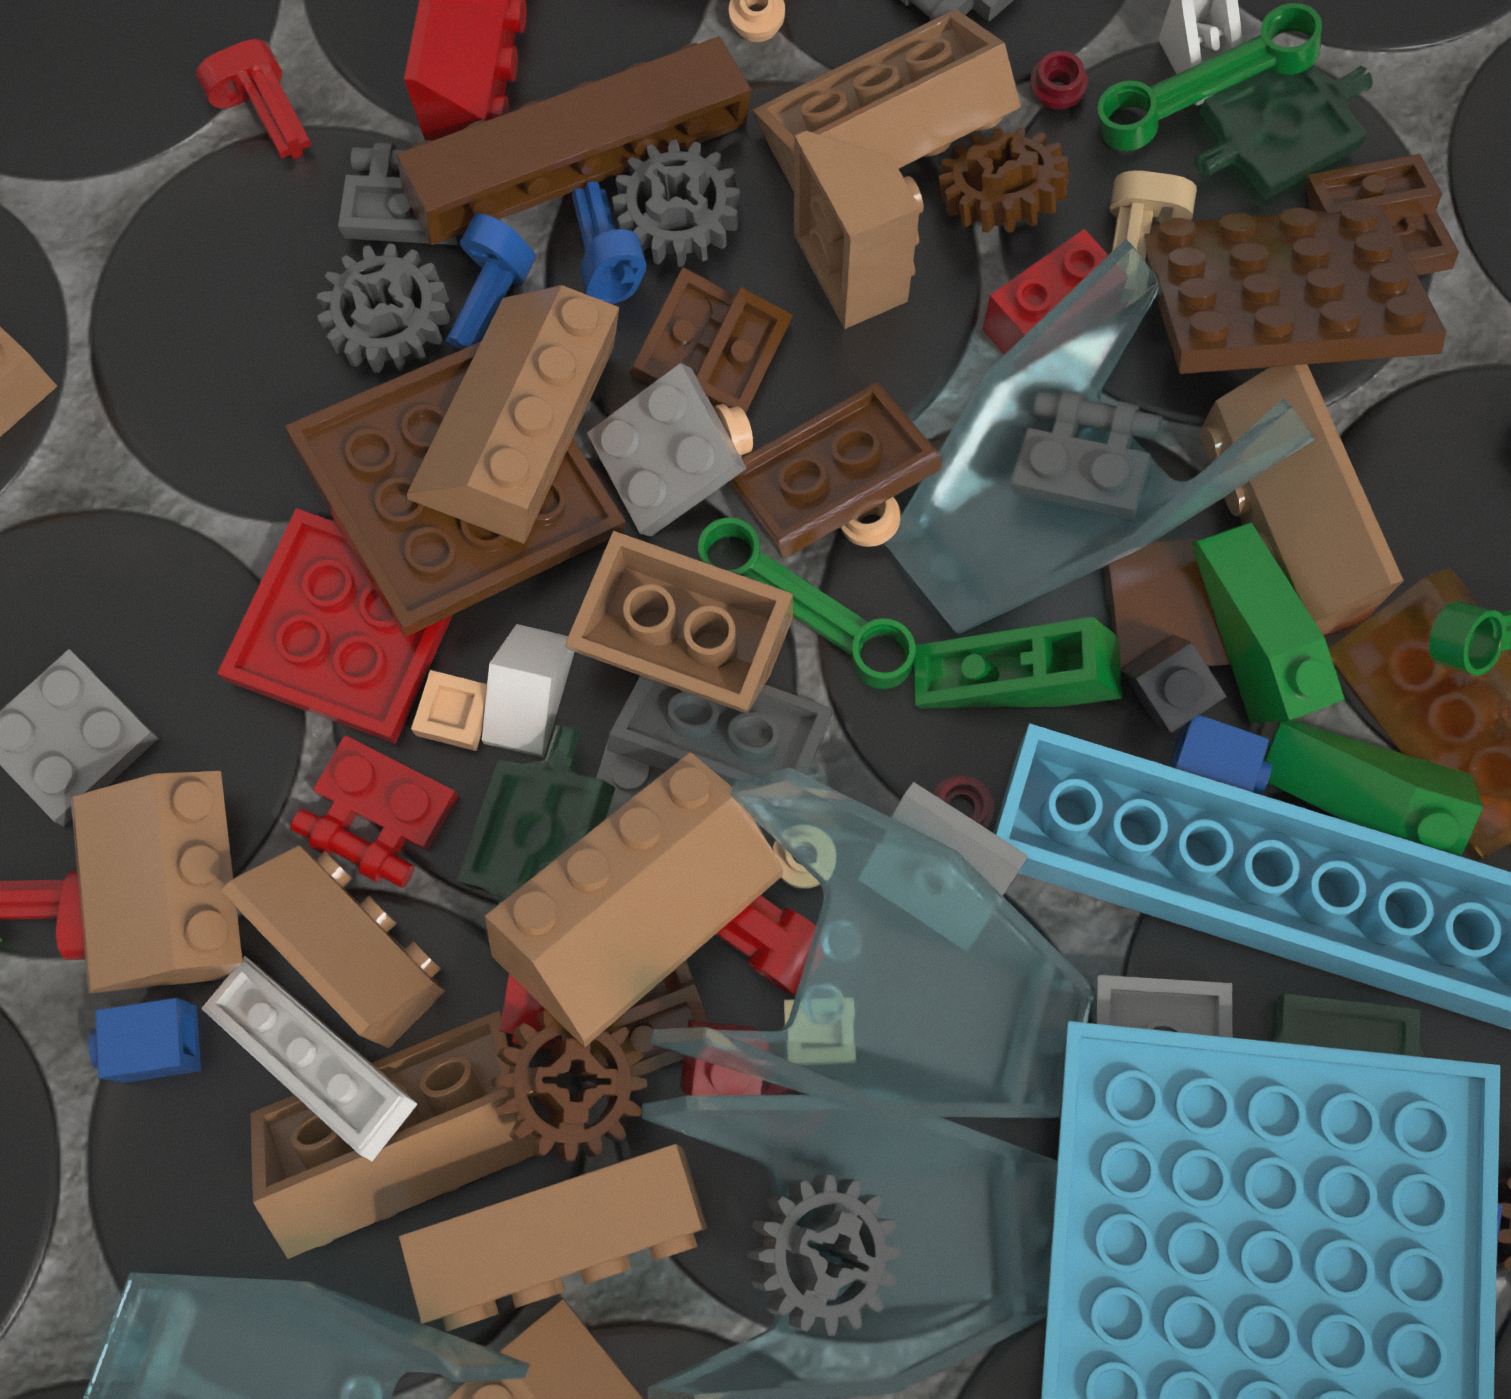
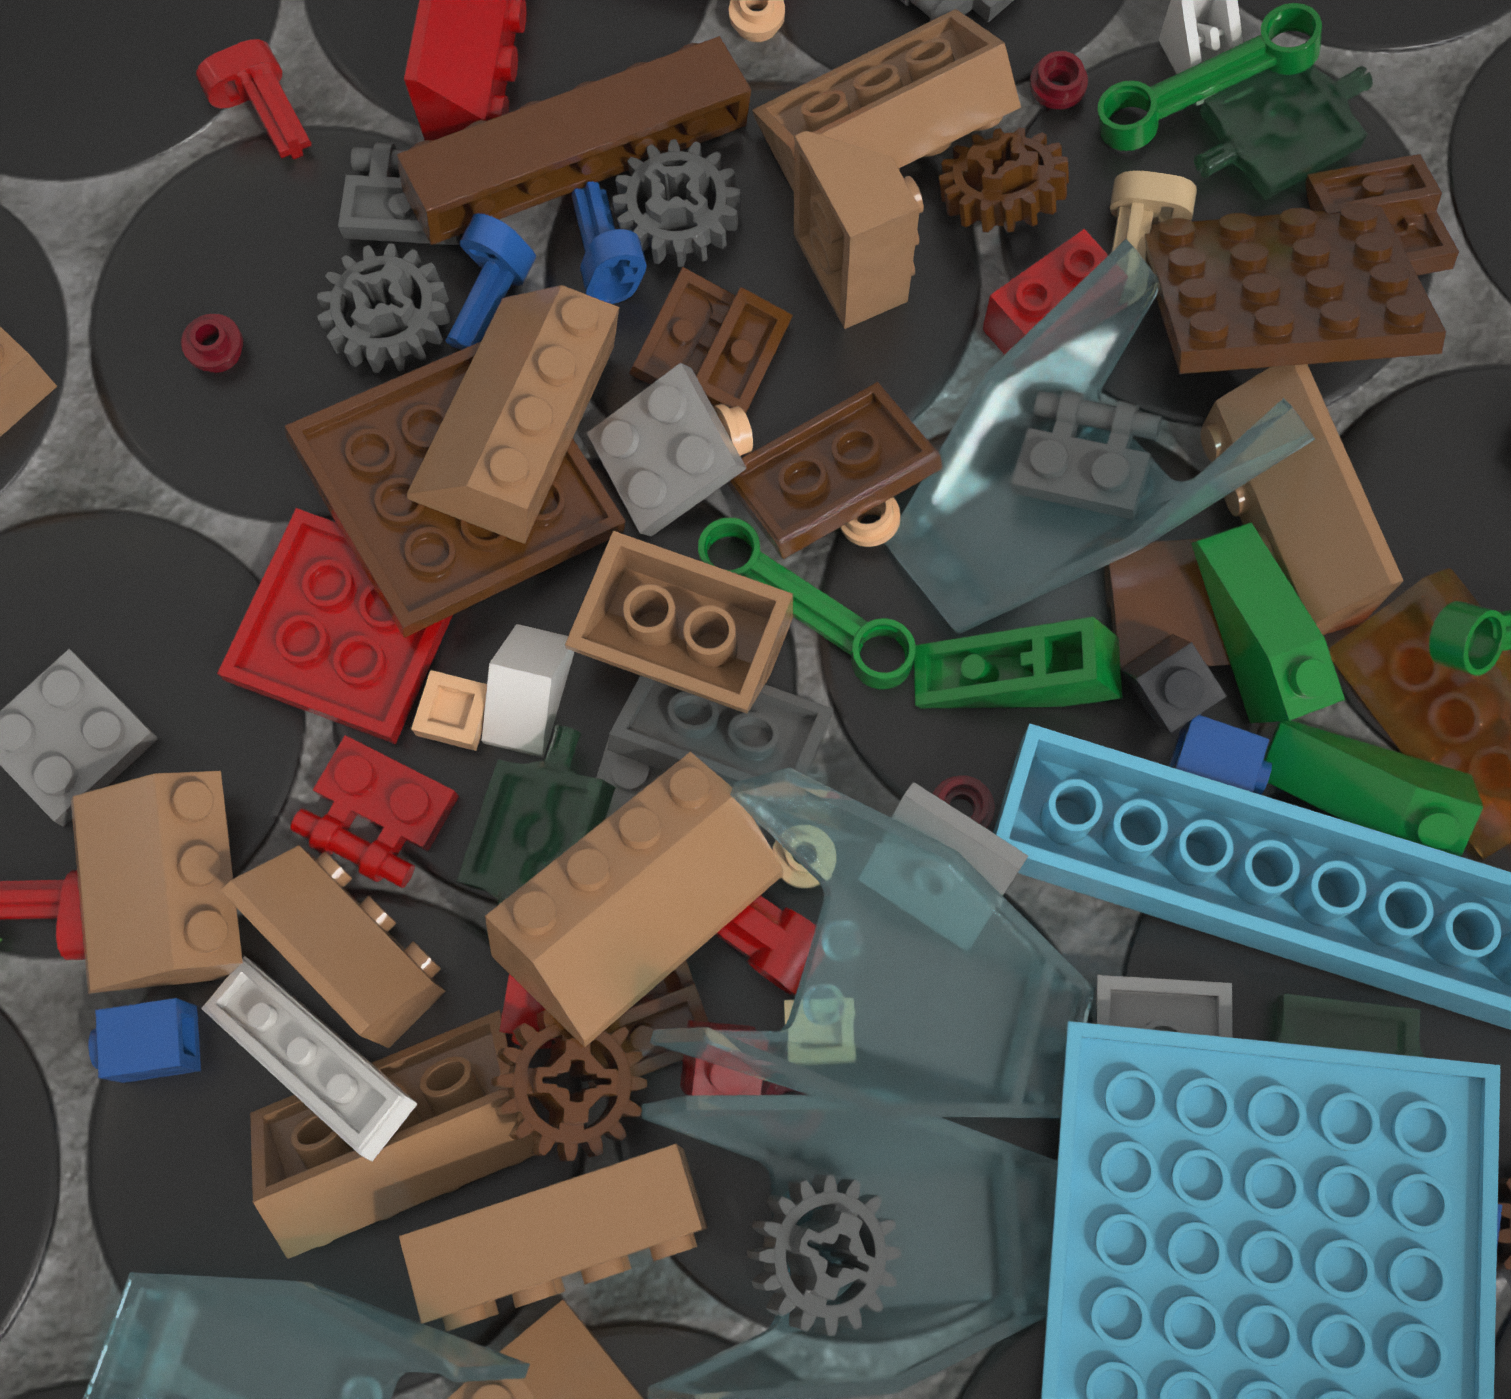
(219, 355): none -> dark red plate

